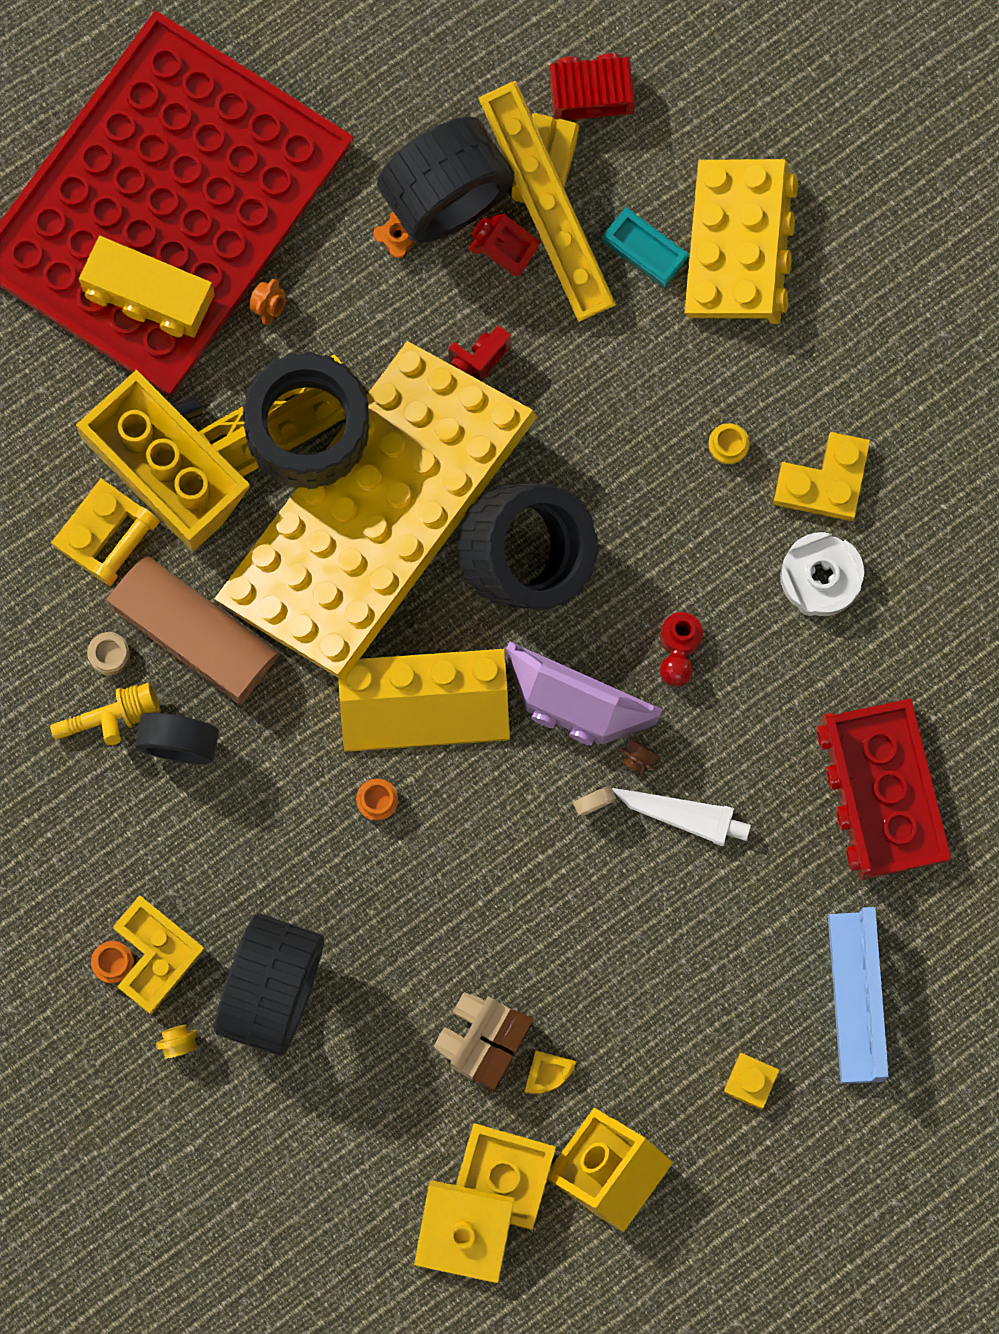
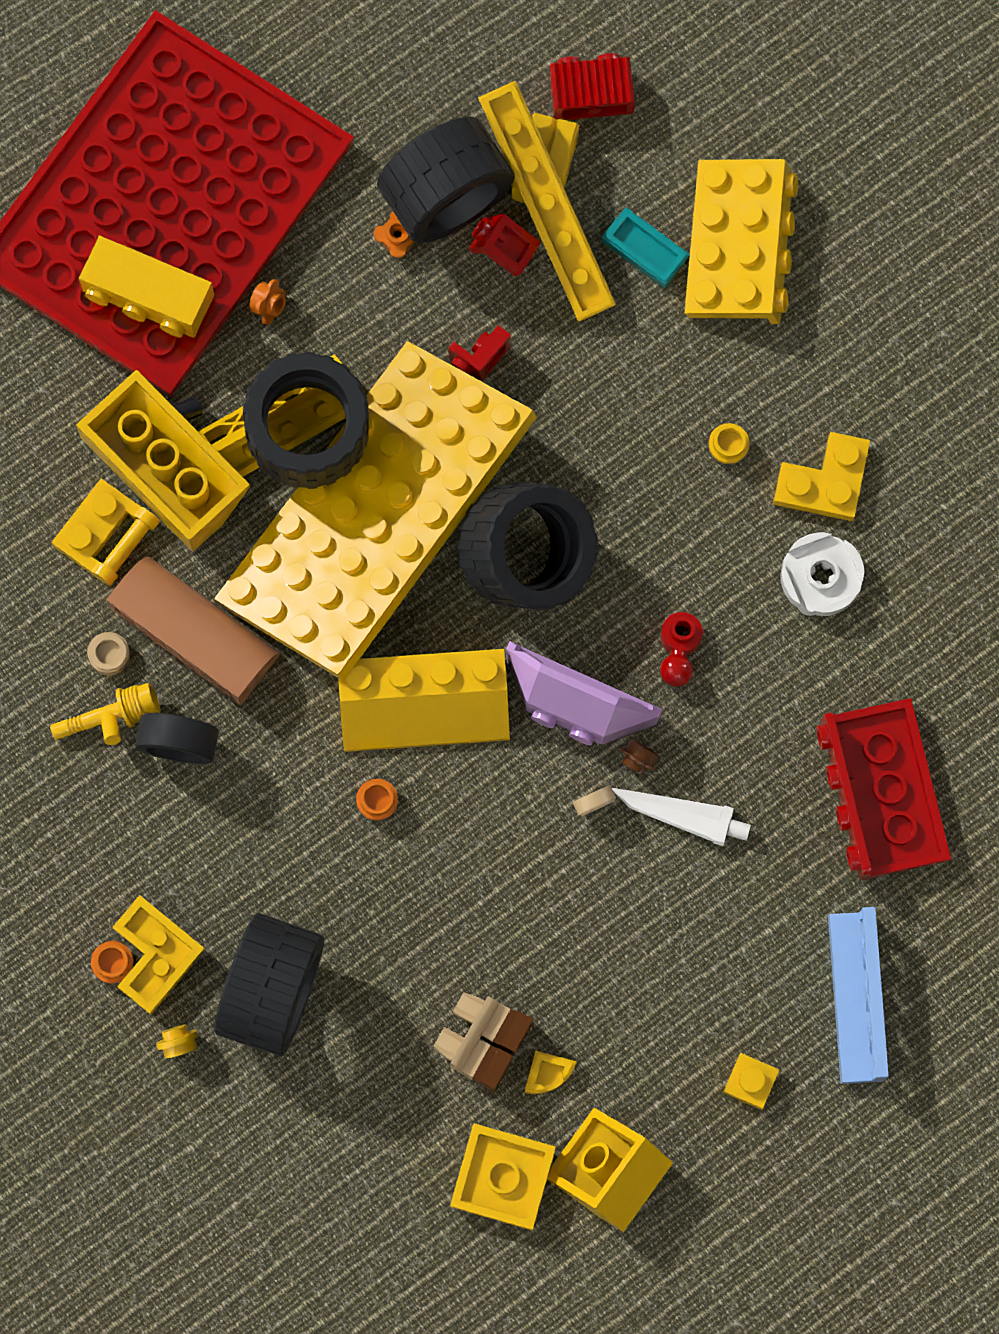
(464, 1231): yellow plate -> none

